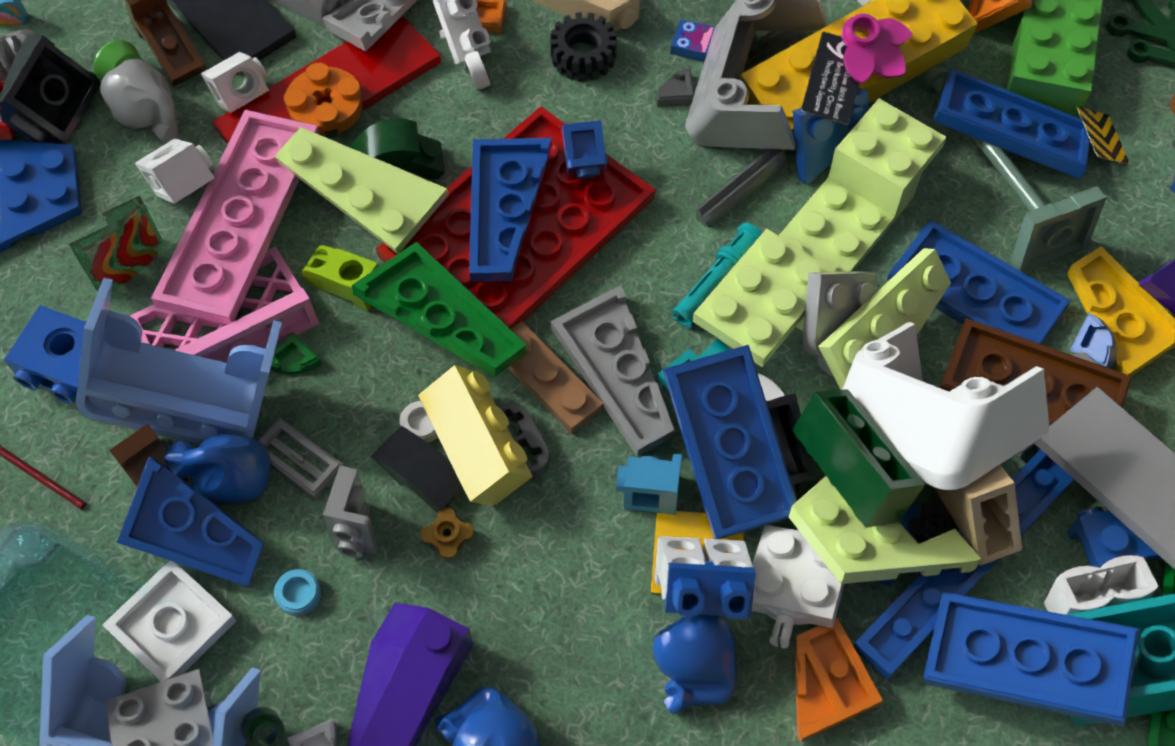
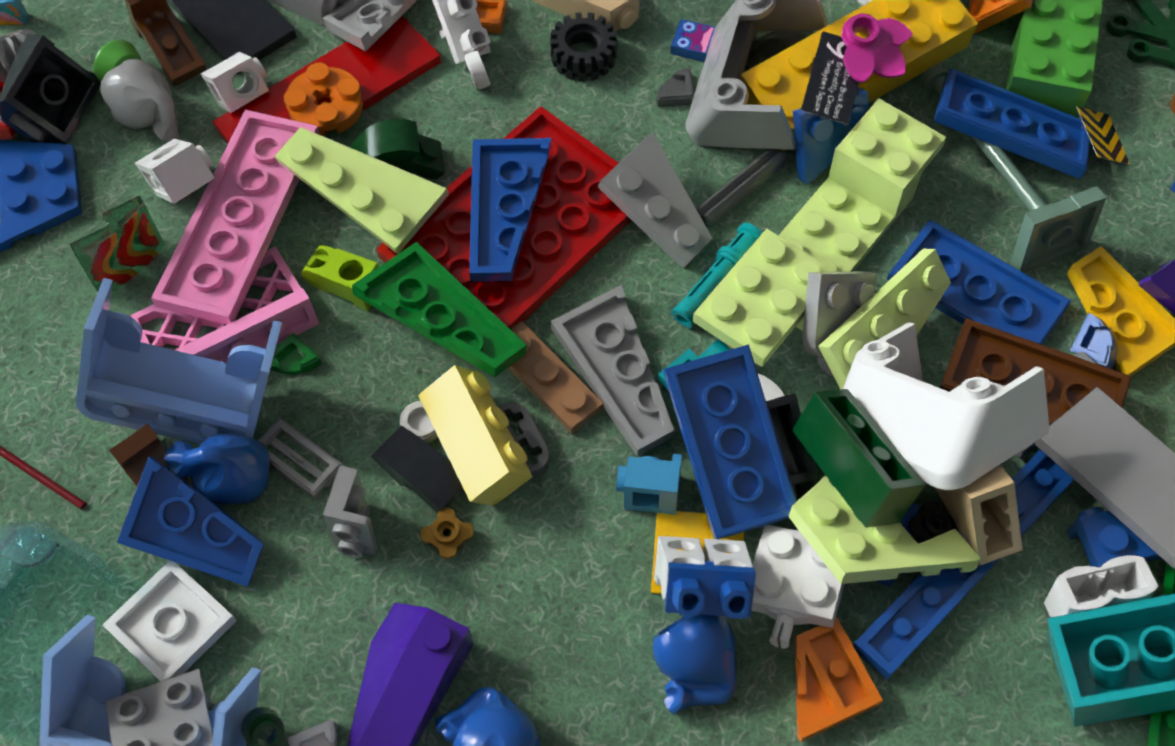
(39, 354): blue brick -> none
(297, 592): medium azure tile -> none
(584, 149): blue bracket -> none
(657, 201): none -> light grey wing
(1033, 658): blue tile -> none

